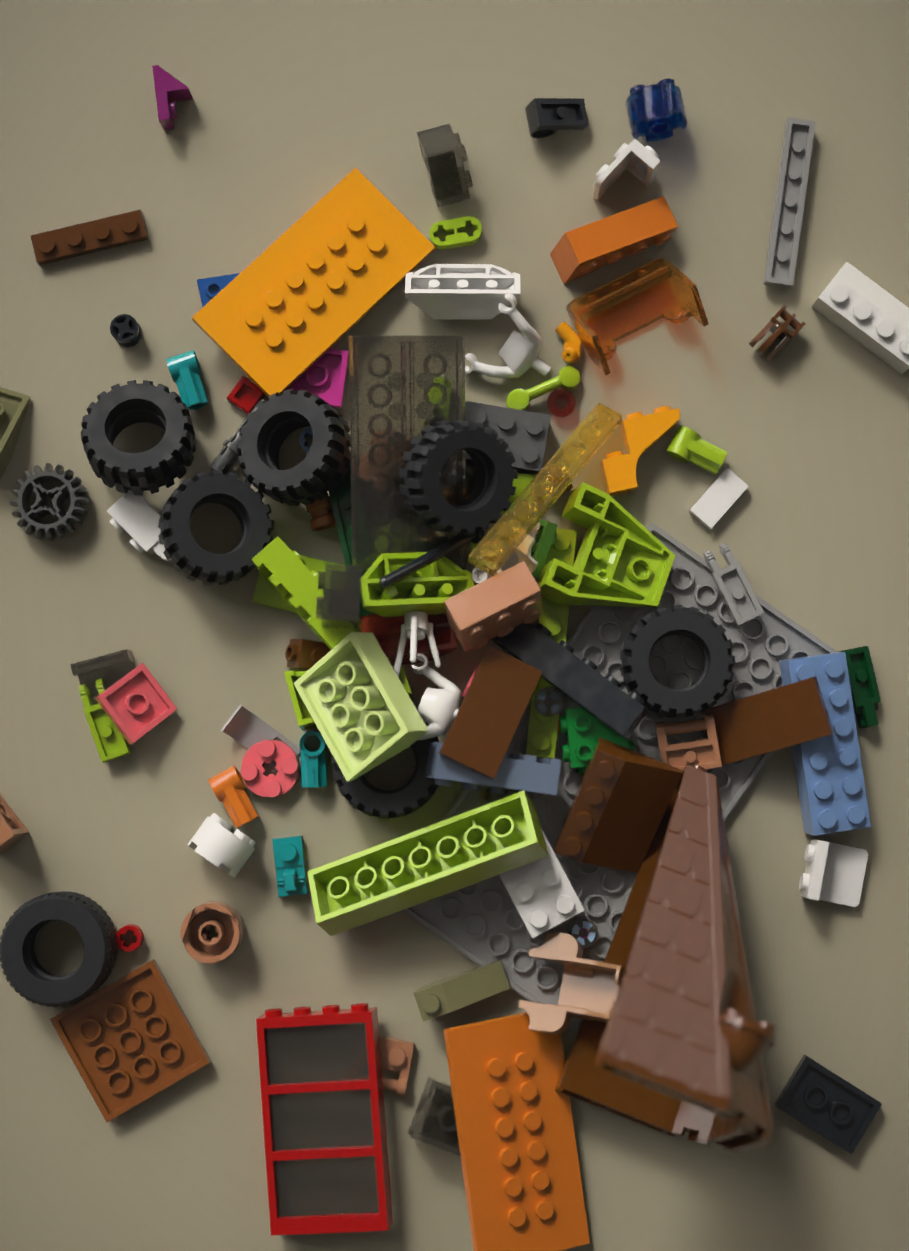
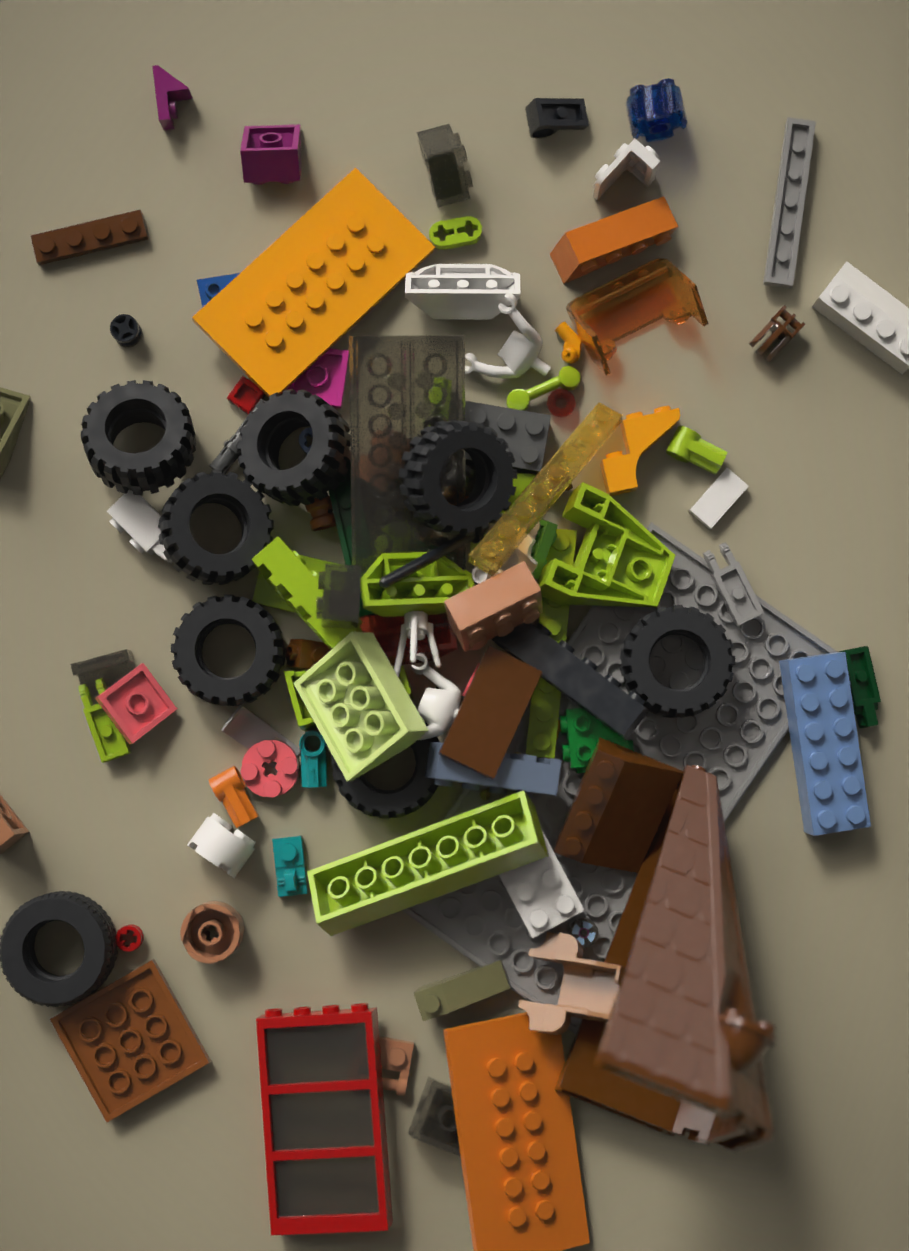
(40, 506): dark grey gear -> none
(186, 374): teal piece -> none
(200, 623): none -> black tyre
(271, 154): none -> magenta slope
(548, 701): clear smoke tile -> none
(695, 752): nougat plate -> none
(771, 720): reddish brown tile -> none
(827, 1104): black plate -> none
(833, 873): white bracket -> none

